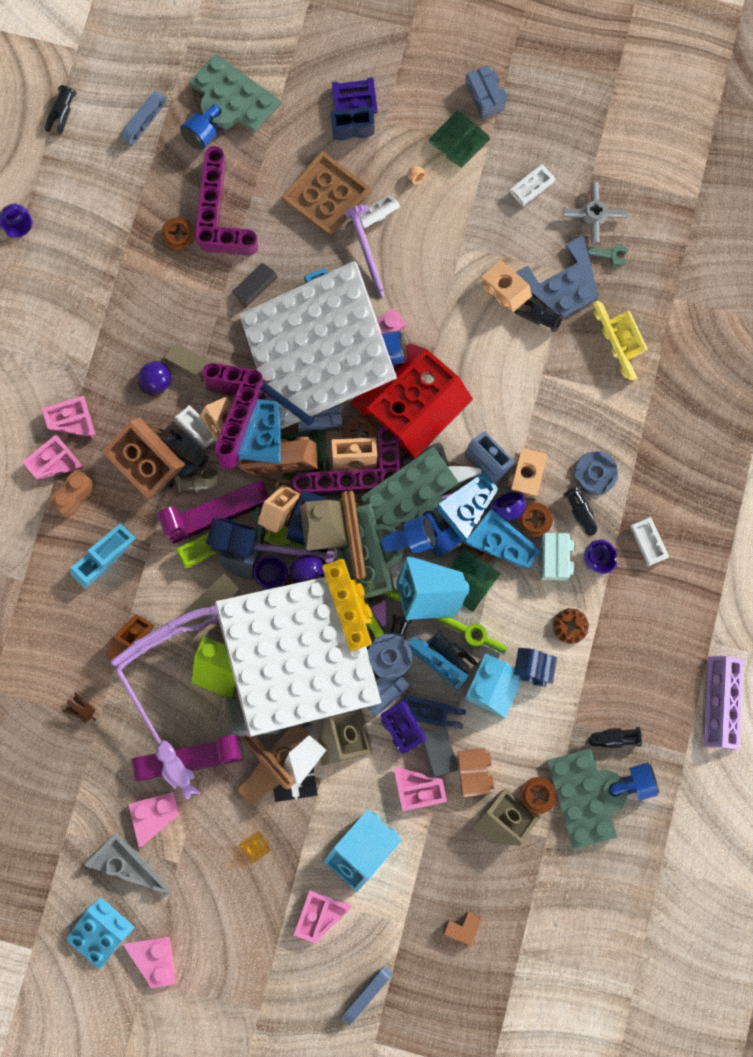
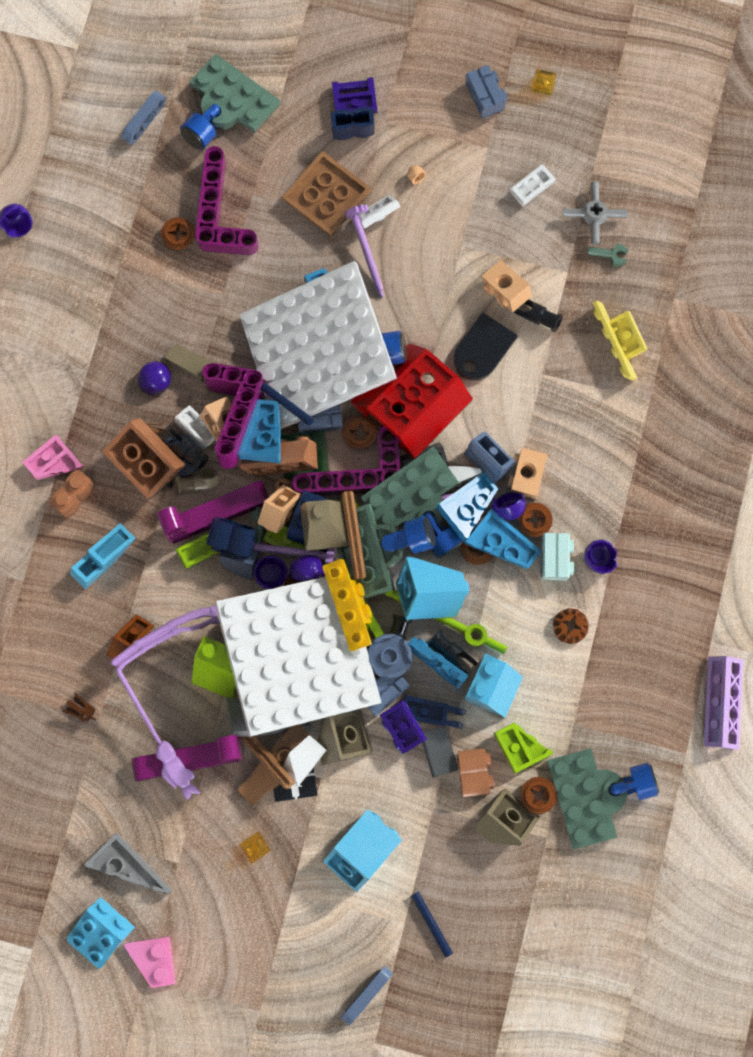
(60, 108): black piece -> none
(70, 417): bright pink wing -> none
(152, 816): bright pink wing -> none
(221, 589): dark tan slope -> none
(254, 284): dark grey slope -> none
(319, 916): bright pink wing -> none
(353, 454): light nougat brick -> none
(379, 612): medium lavender slope -> none
(391, 322): bright pink plate -> none
(418, 789): bright pink wing -> none
(432, 925): none -> dark blue bar
(459, 139): clear green slope -> none
(465, 932): nougat piece -> none
(477, 574): clear green slope -> none
(484, 347): none -> black tile
(520, 748): none -> lime wing
(535, 667): dark blue brick -> none
(544, 82): none -> clear yellow tile
(570, 288): sand blue wing -> none
(583, 511): black piece -> none
(596, 472): sand blue tile -> none
(616, 738): black piece -> none
(649, 541): white plate -> none

